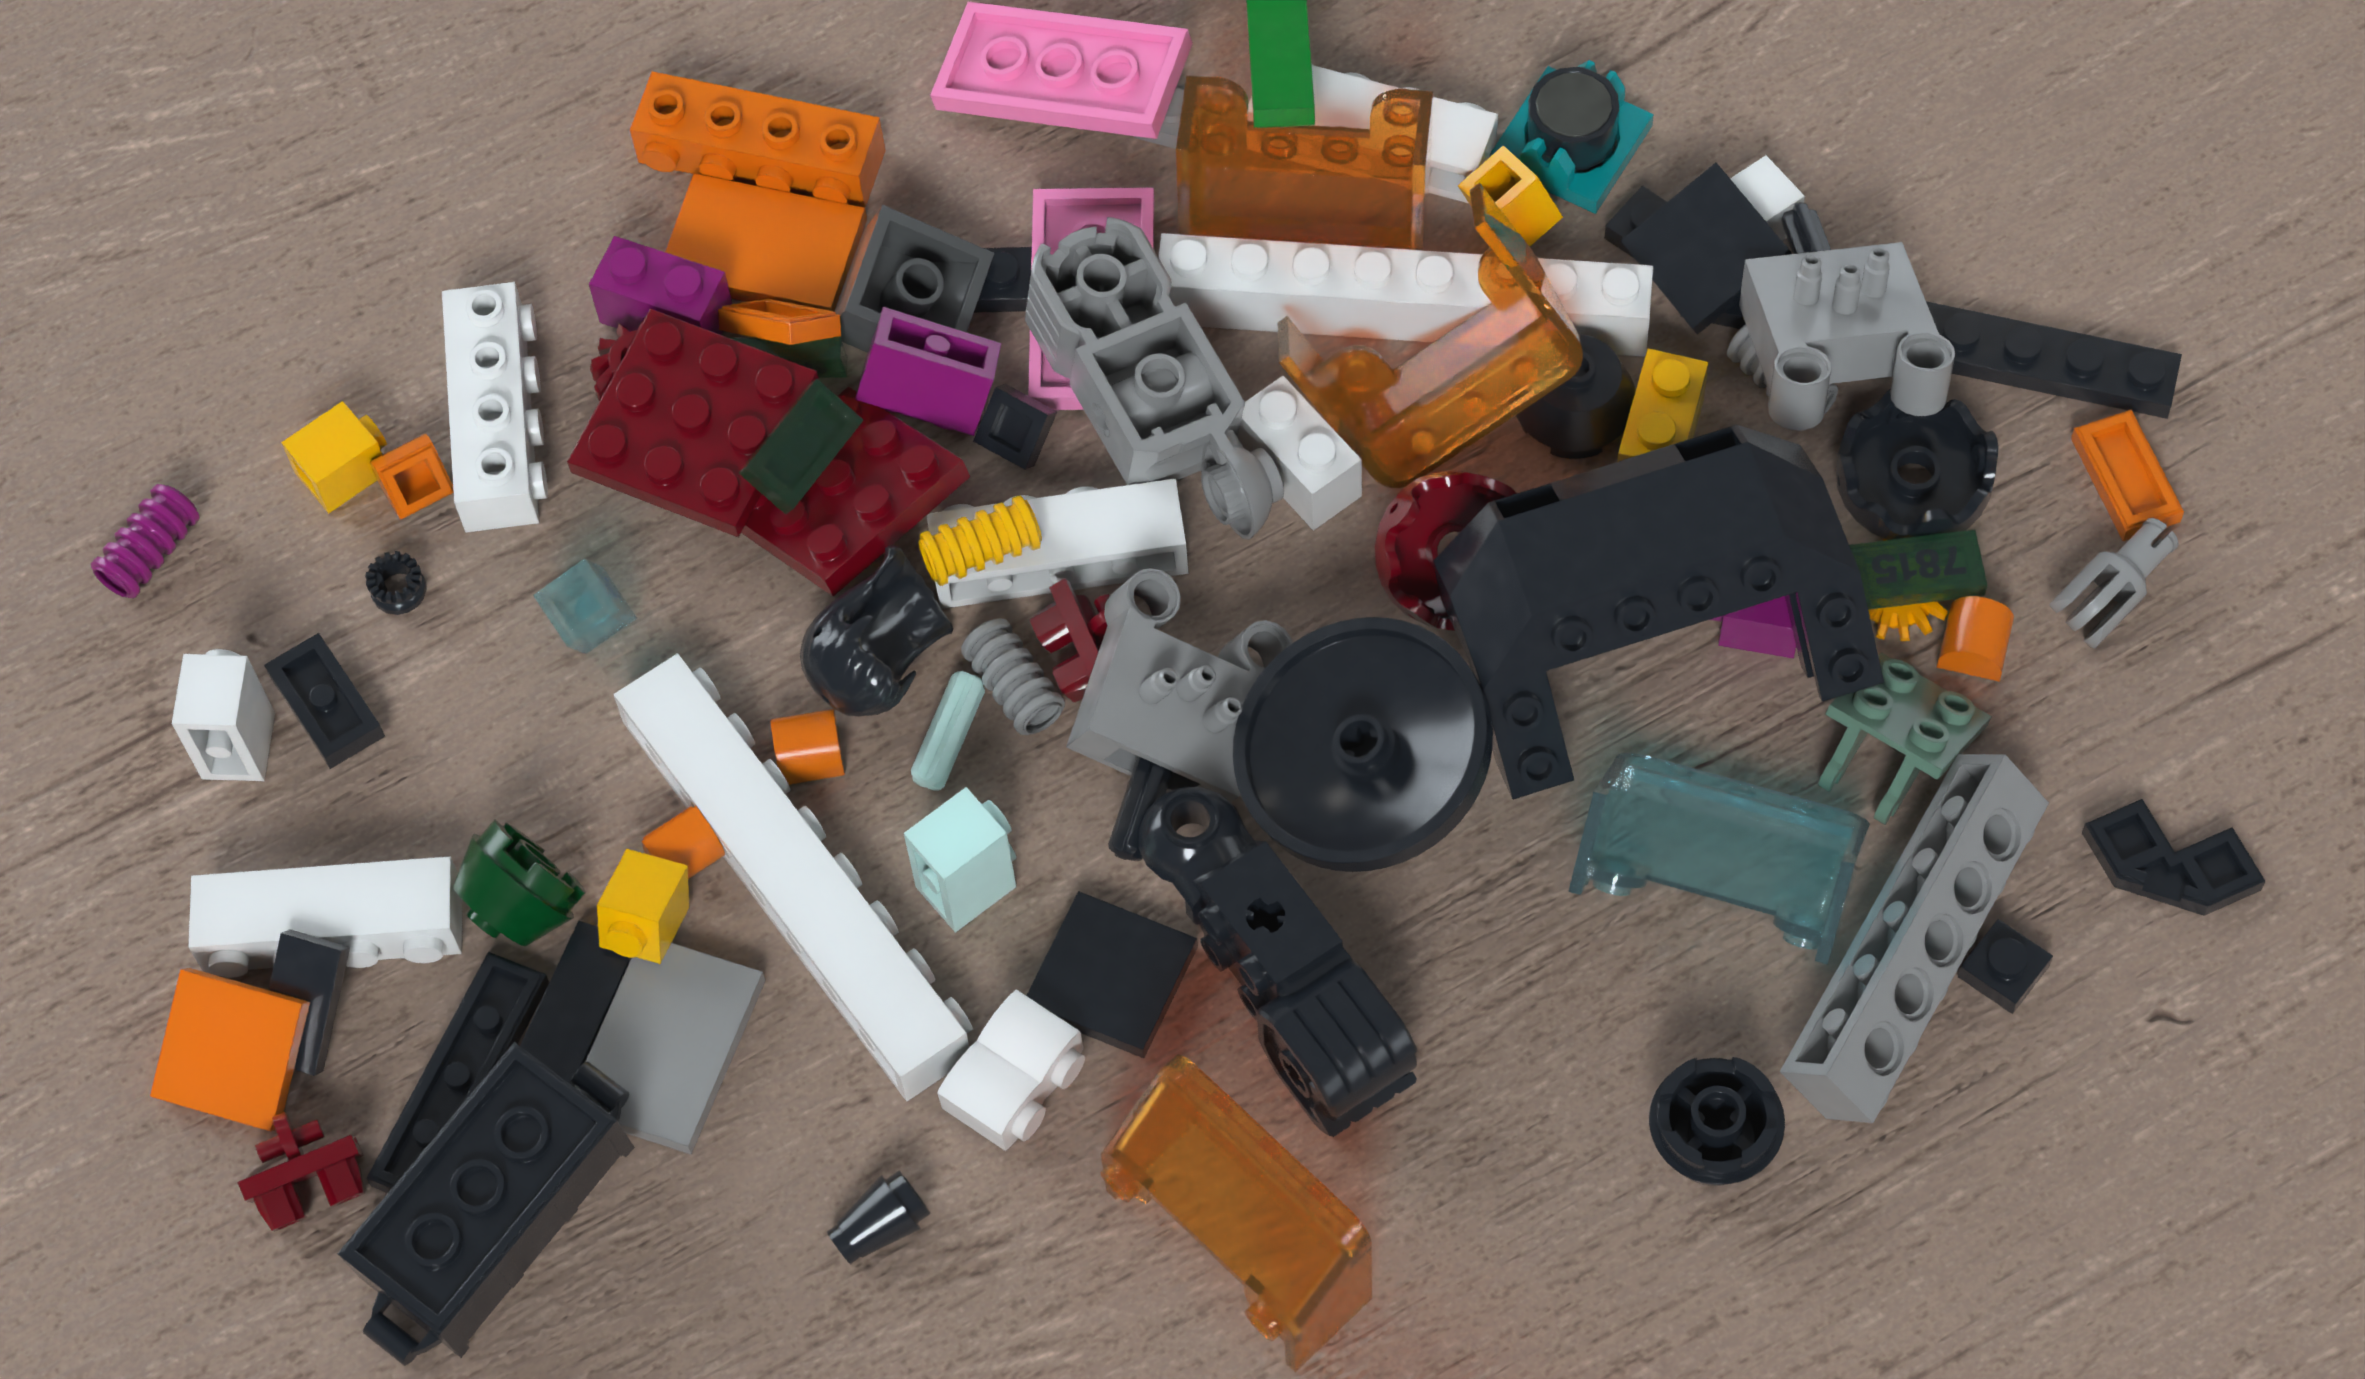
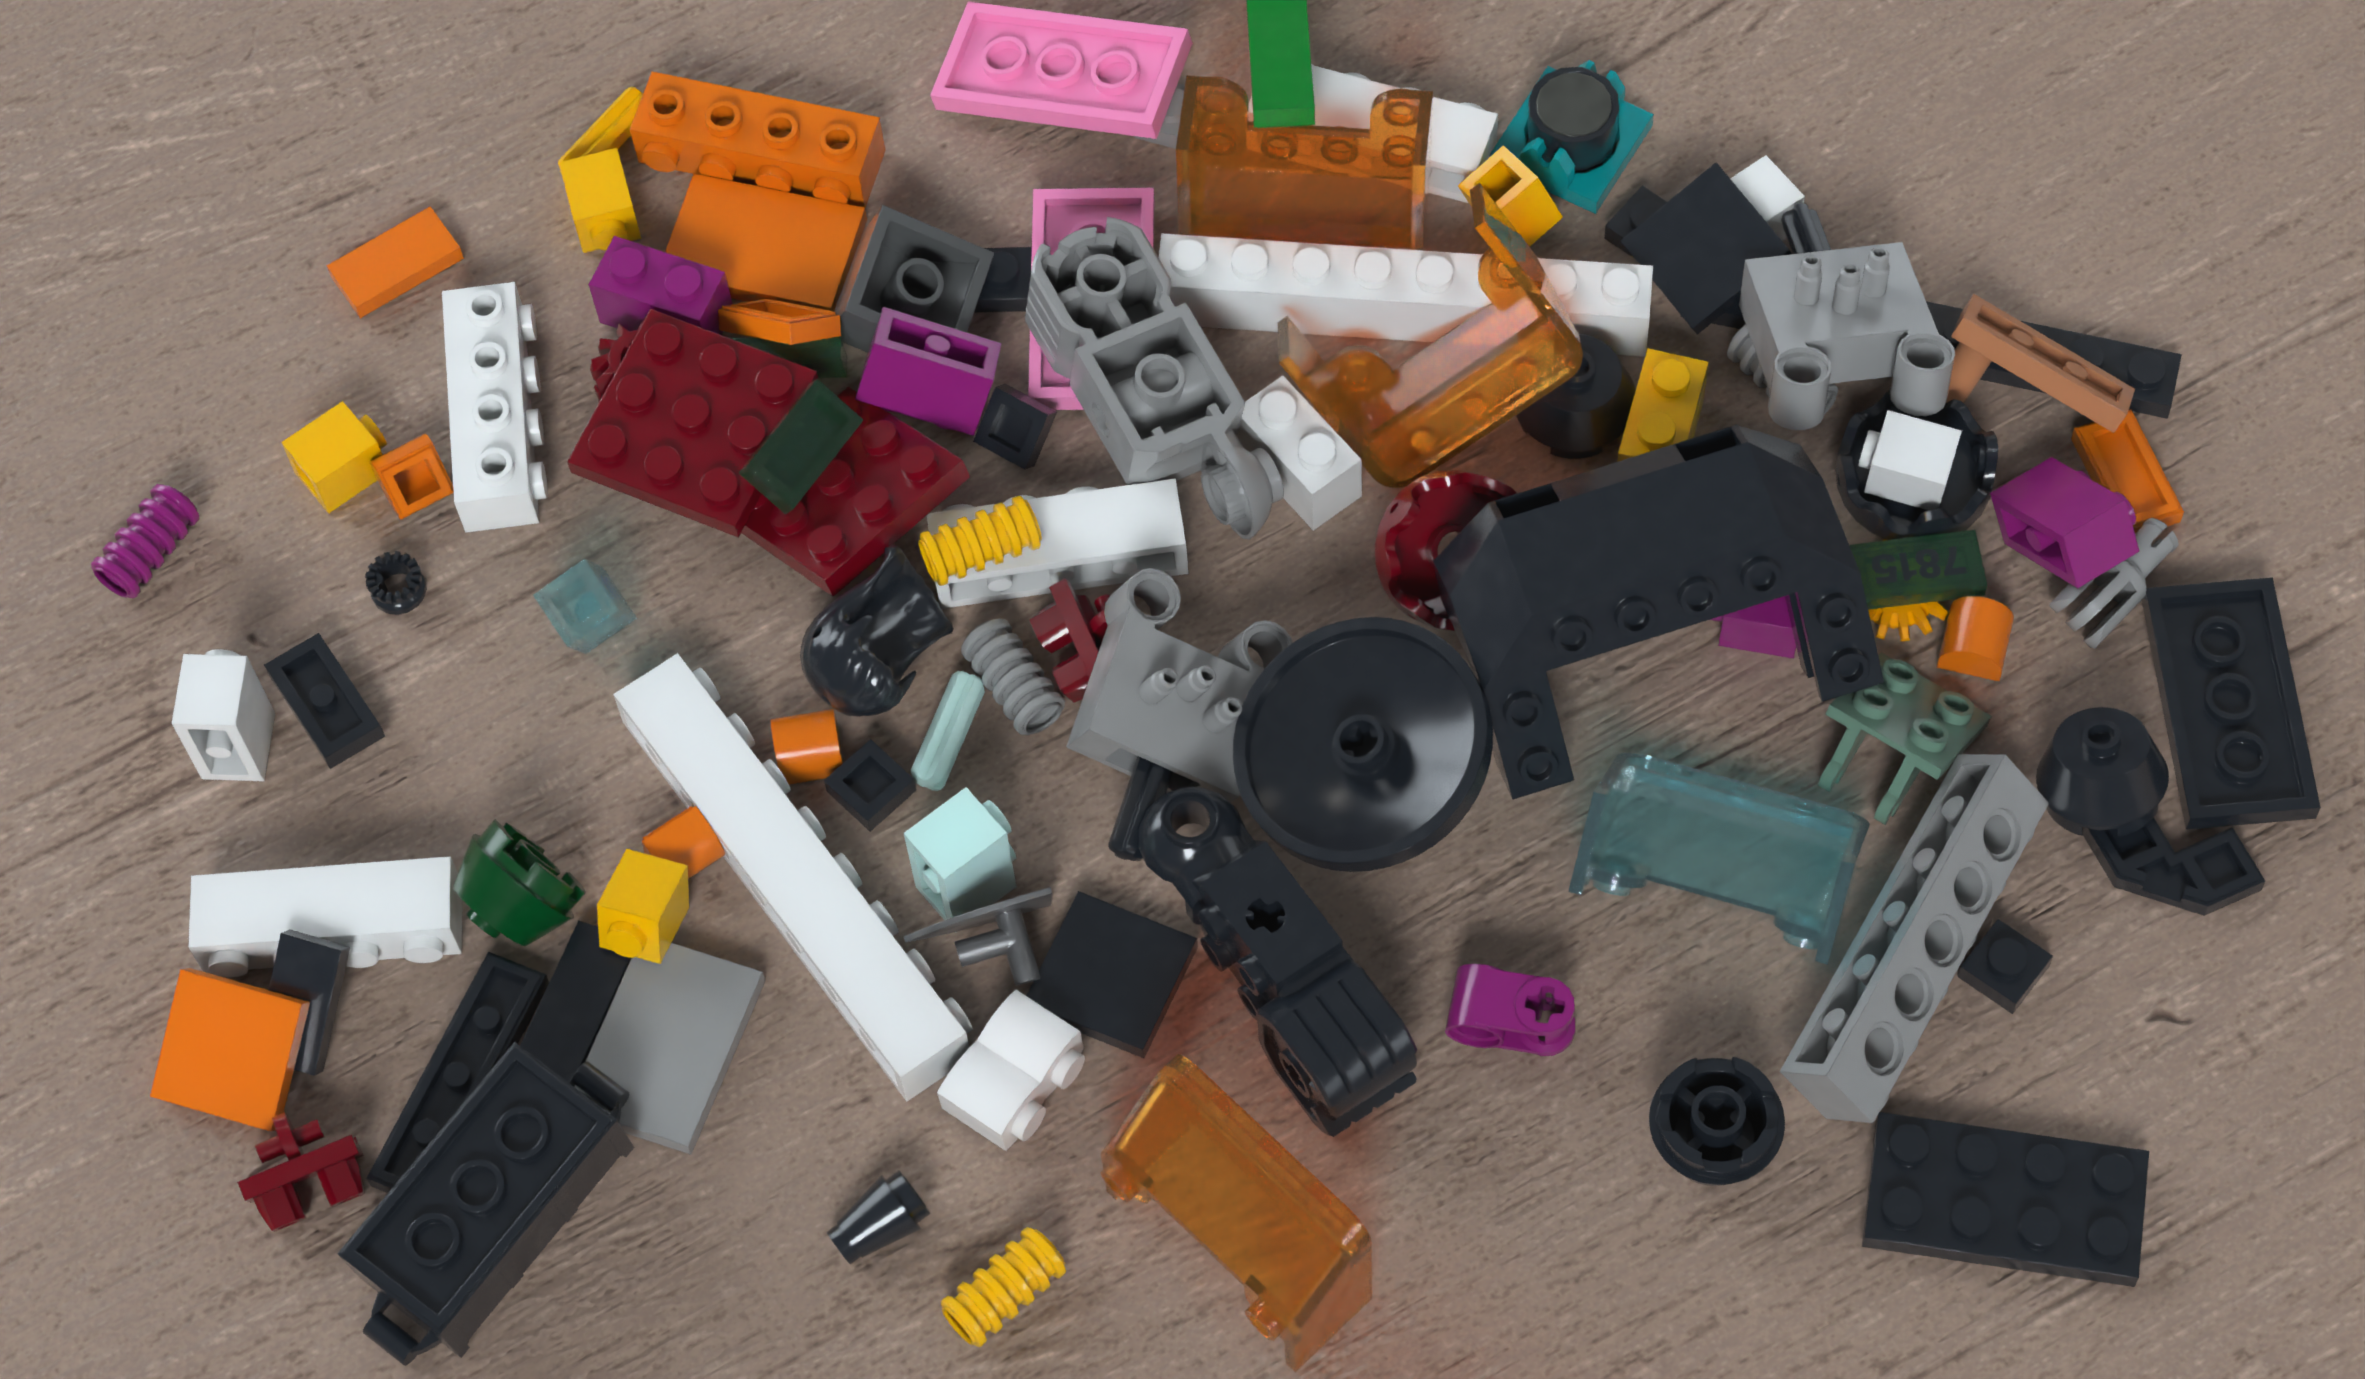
(395, 262): none -> orange tile
(599, 199): none -> yellow brick
(609, 129): none -> yellow axle
(870, 785): none -> black plate
(1003, 1286): none -> yellow piece
(1008, 939): none -> flat silver shield
(1502, 1009): none -> magenta piece
(1909, 460): none -> white brick
(1995, 336): none -> nougat piece
(2006, 1199): none -> black plate
(2065, 522): none -> magenta brick
(2102, 773): none -> black cone
(2230, 704): none -> black plate

